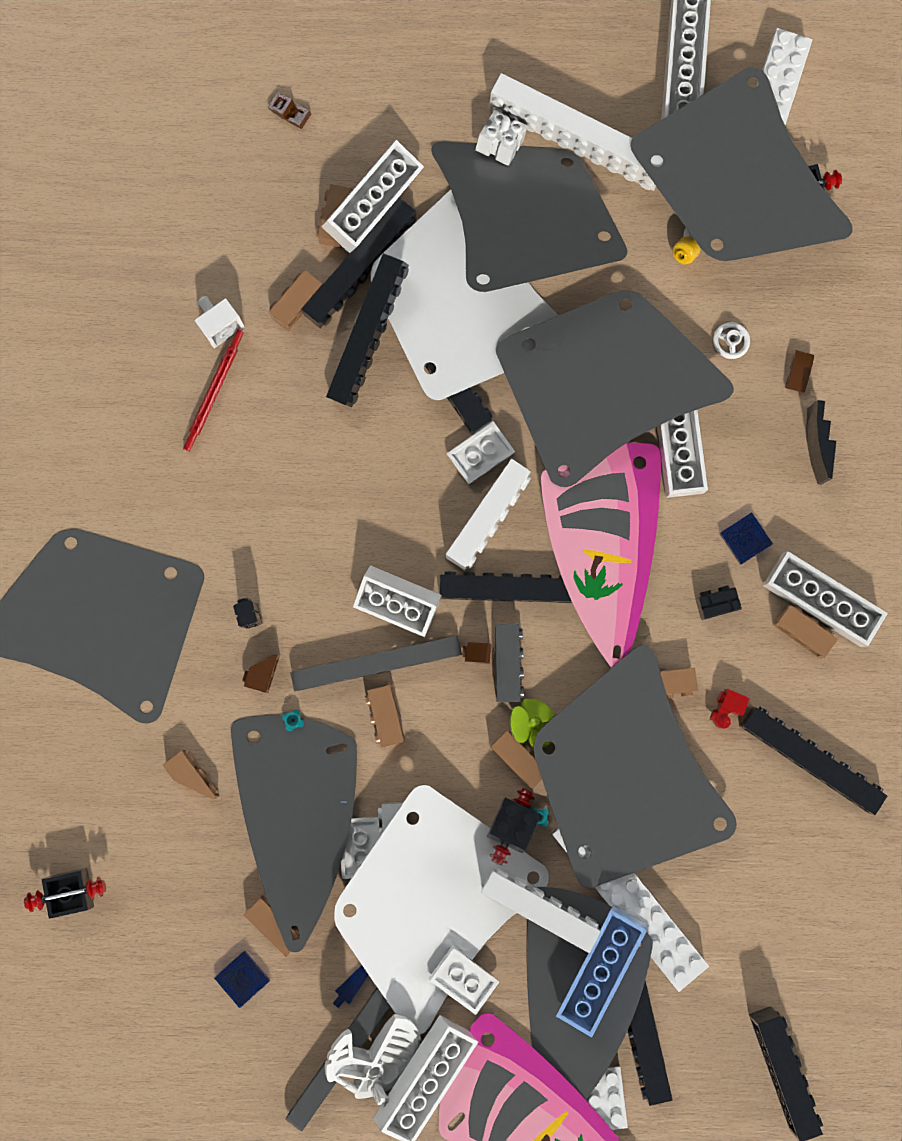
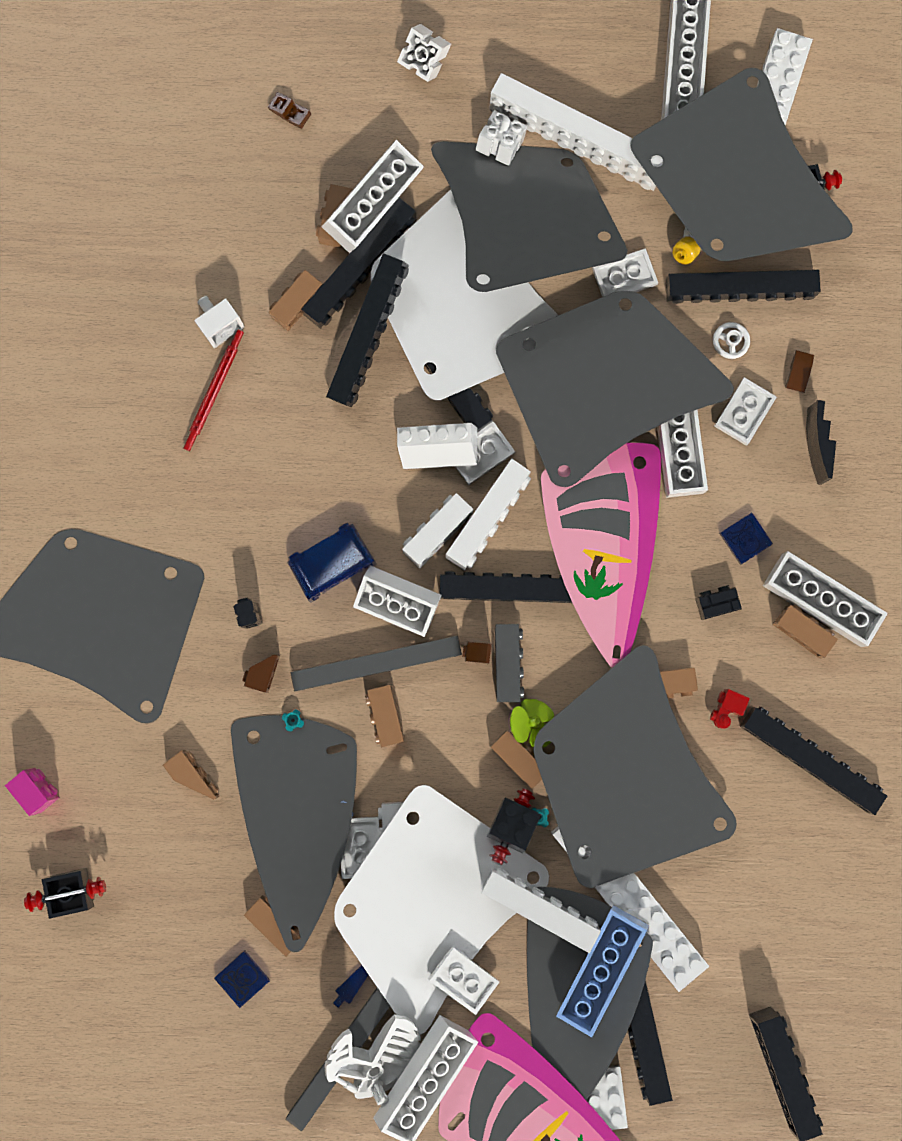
(32, 791): none -> dark pink brick
(330, 562): none -> clear blue windscreen
(424, 52): none -> white brick
(437, 446): none -> white slope
(438, 530): none -> white brick
(630, 274): none -> white plate
(743, 285): none -> black brick
(745, 411): none -> white plate

